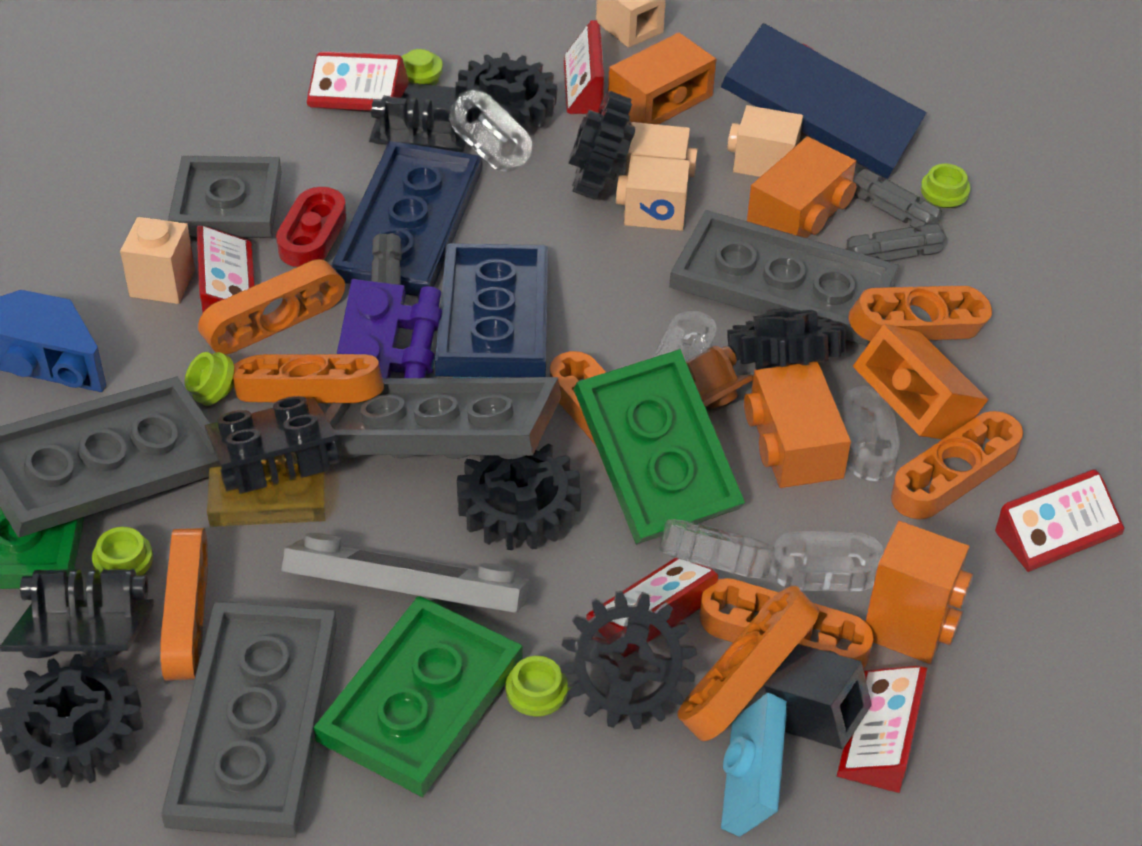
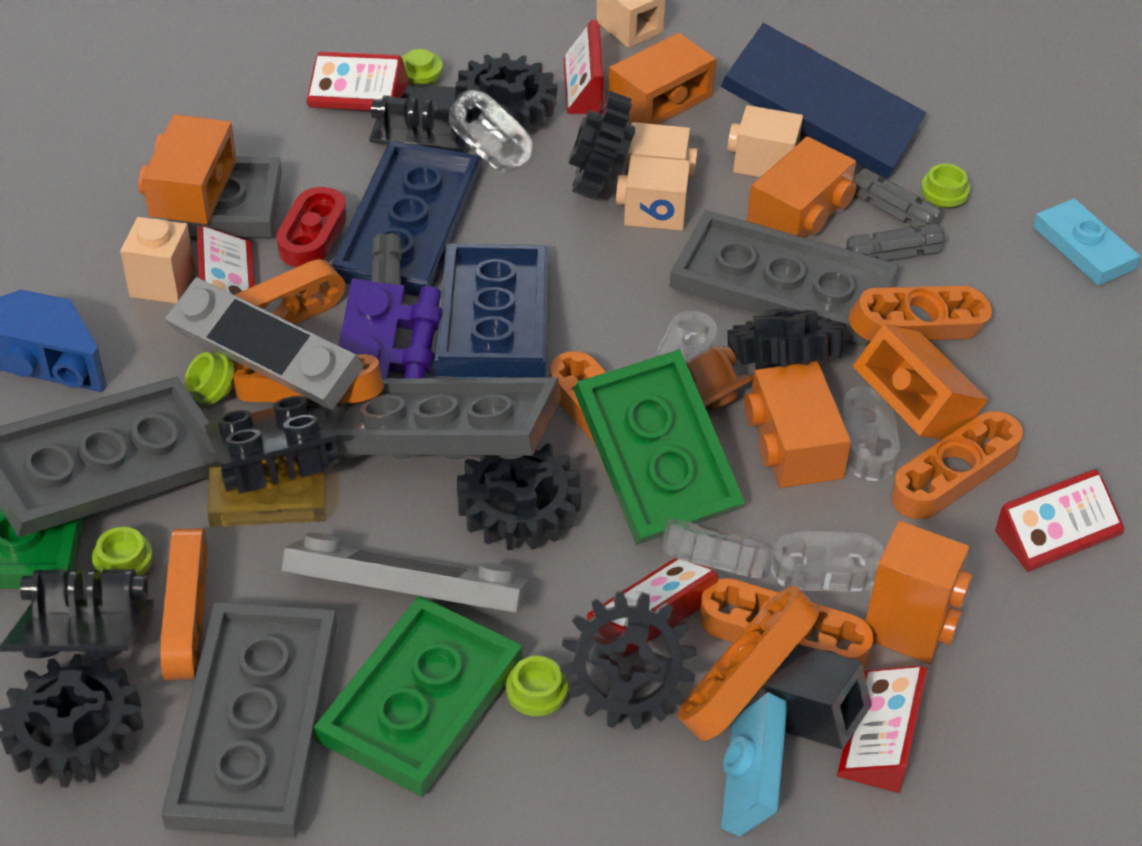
(188, 169): none -> orange brick
(265, 343): none -> light grey plate
(1086, 241): none -> medium azure plate

